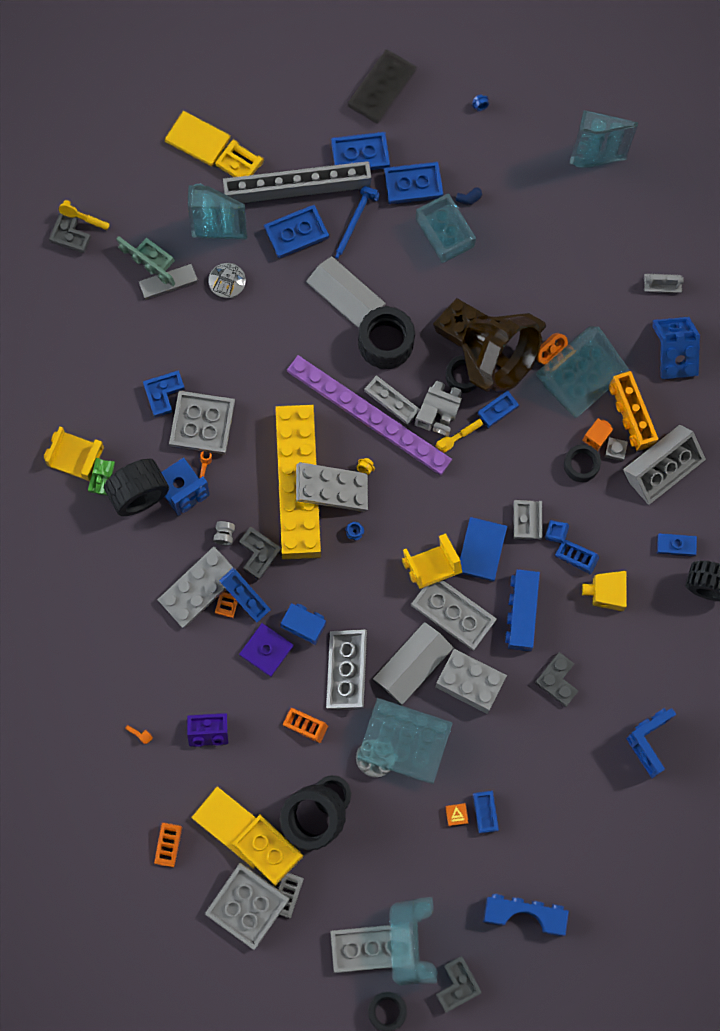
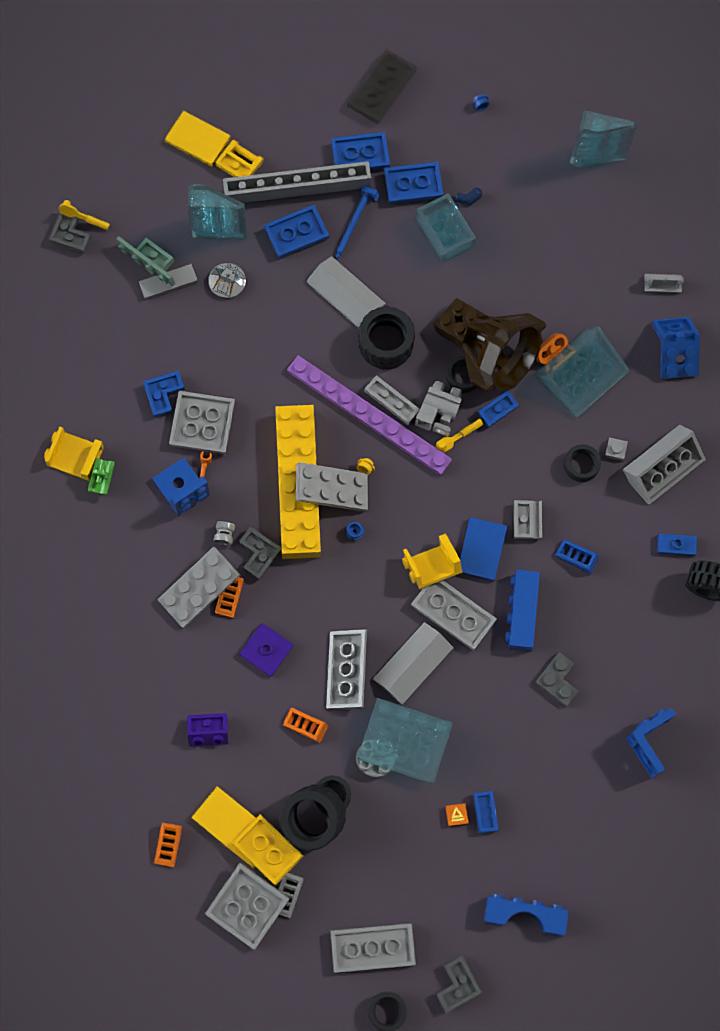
(136, 487): black tyre -> none
(145, 736): orange hand -> none
(244, 595): blue plate -> none
(303, 623): blue brick -> none
(404, 942): clear light blue windscreen -> none
(470, 681): light grey brick -> none
(557, 531): blue tile -> none
(598, 434): orange brick -> none
(608, 590): yellow torso -> none
(633, 411): light orange brick -> none

